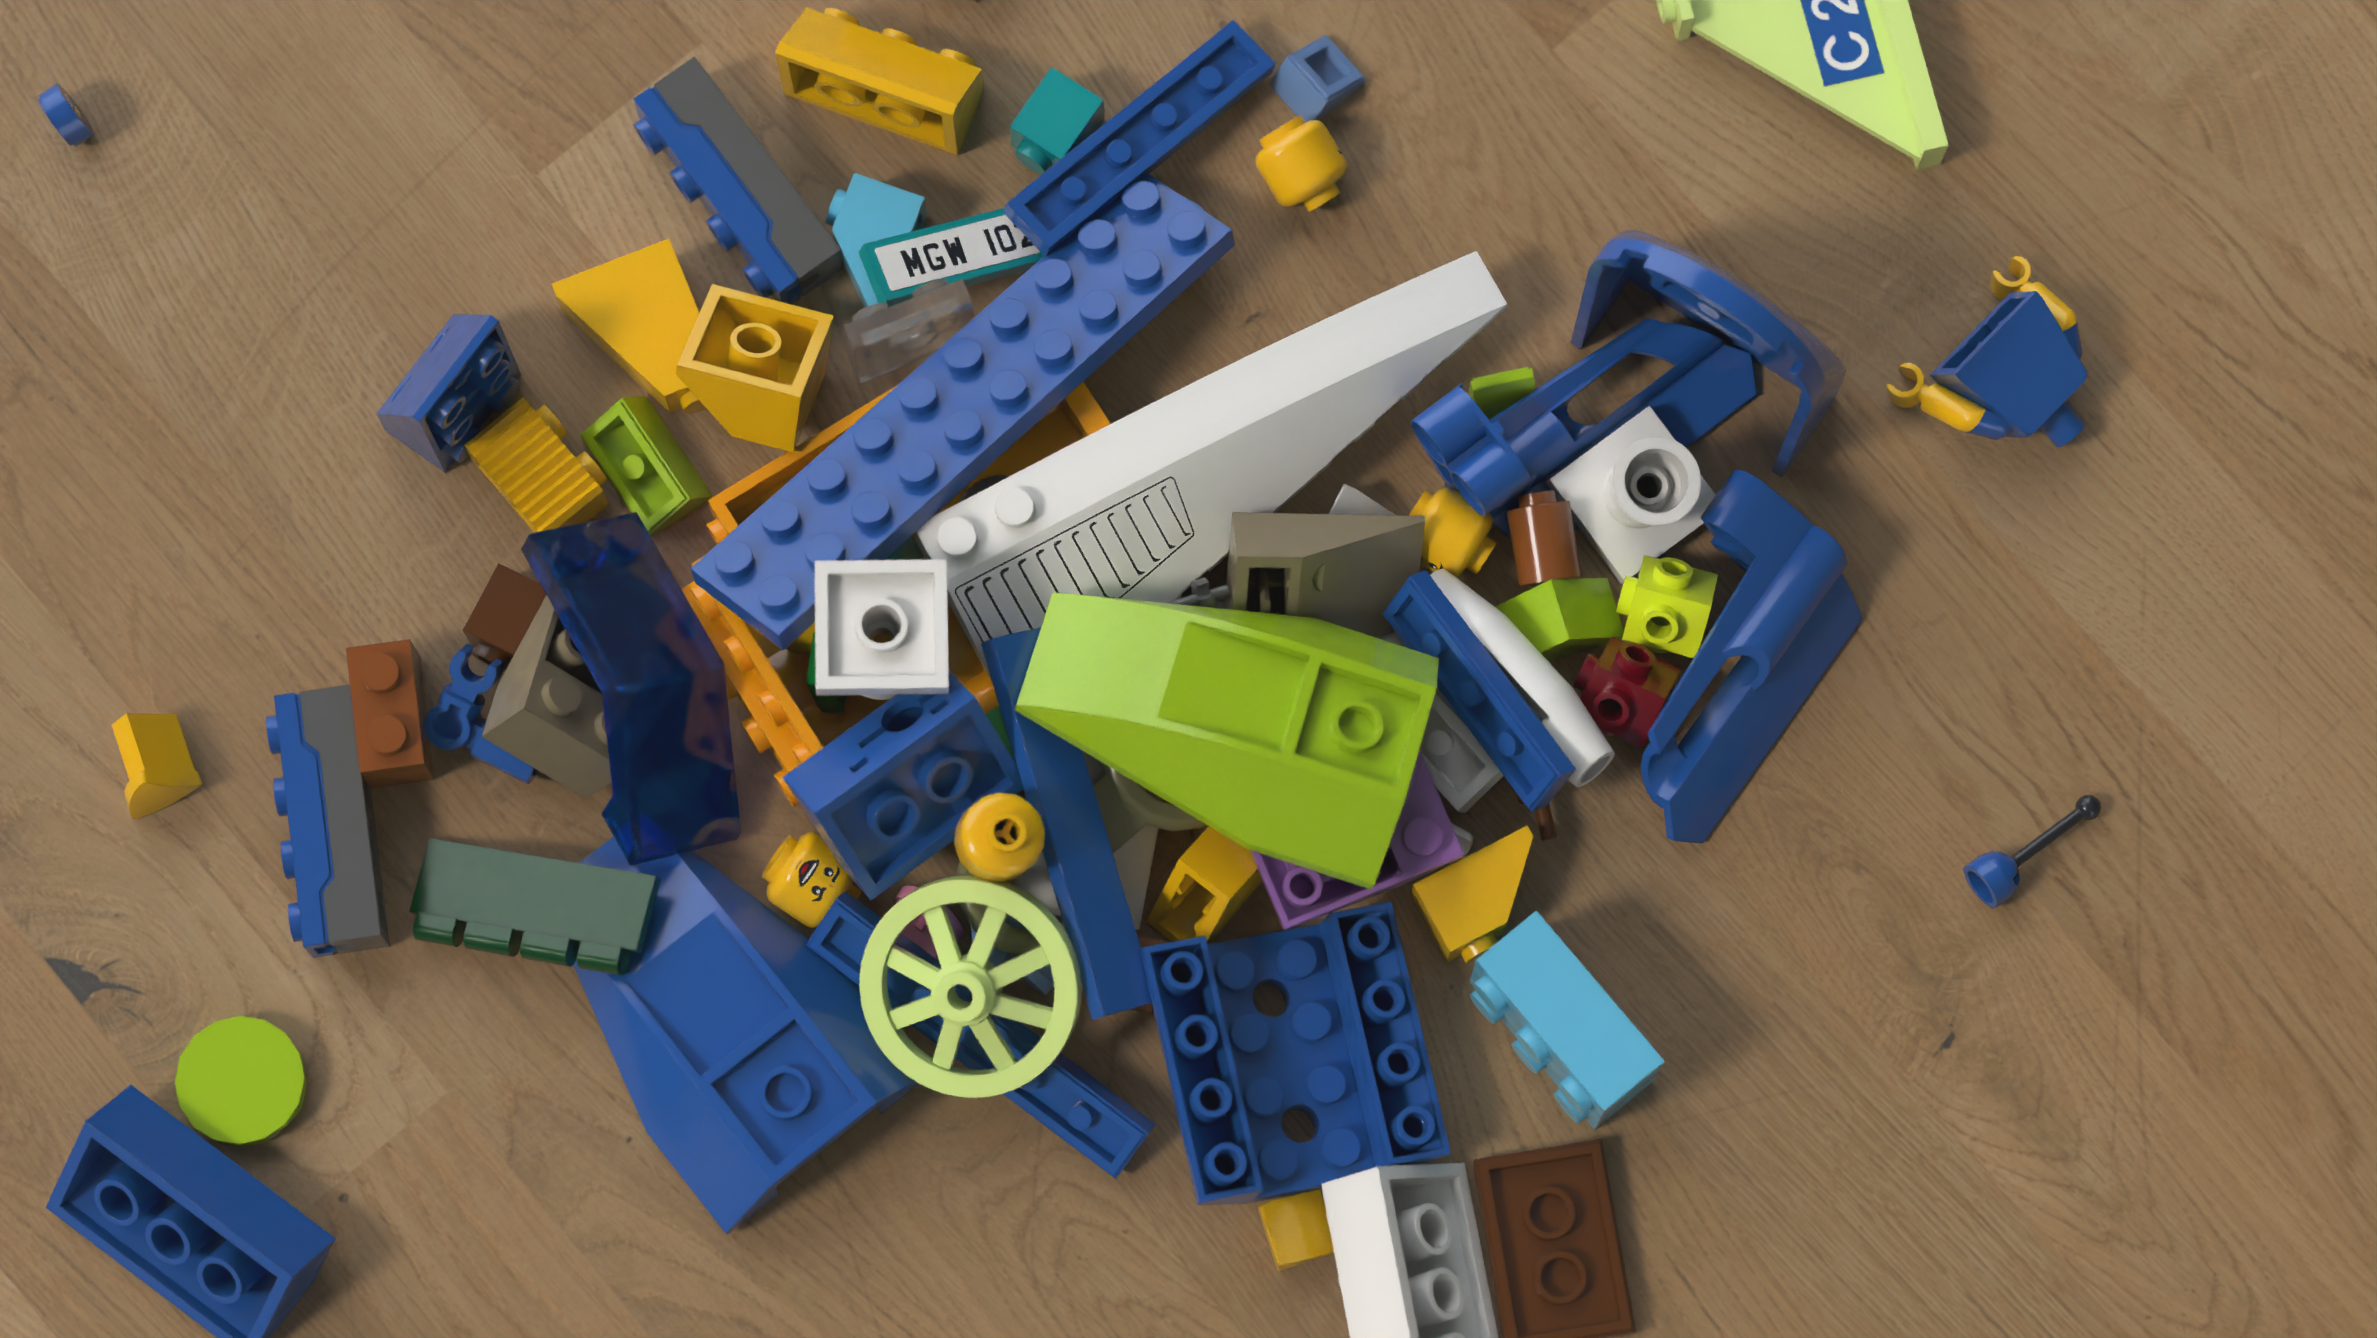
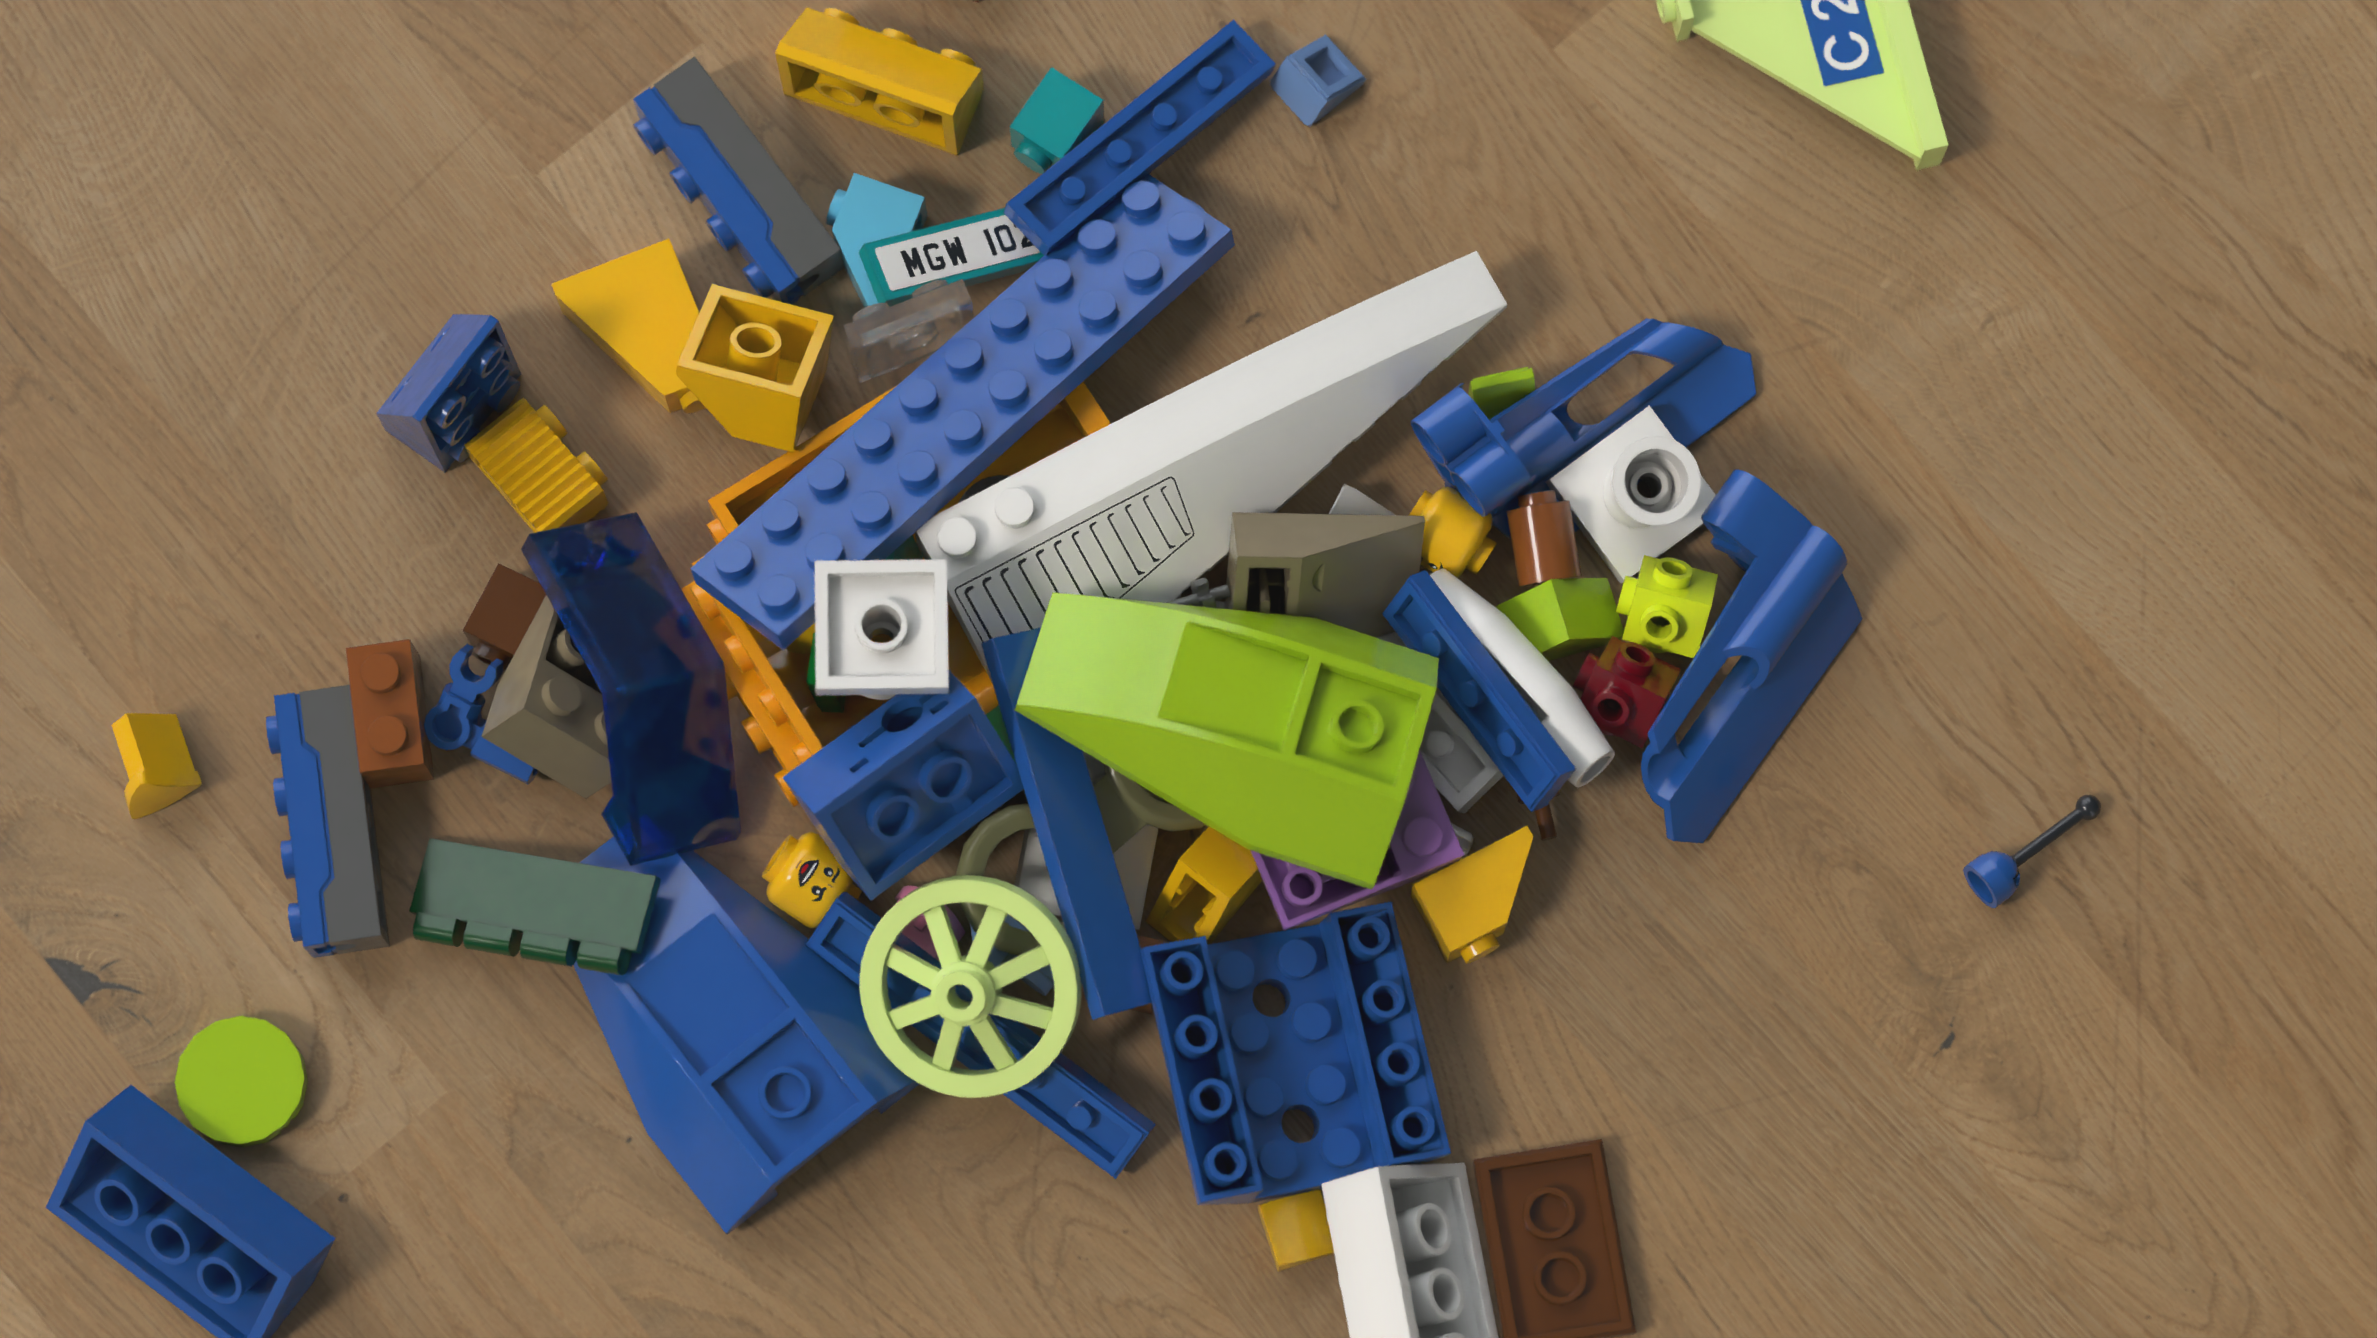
(65, 115): blue tile -> none
(645, 463): lime slope -> none
(978, 842): yellow head -> none
(1301, 163): yellow head -> none
(1563, 1022): medium azure brick -> none
(1726, 310): blue windscreen -> none
(2009, 369): blue torso -> none

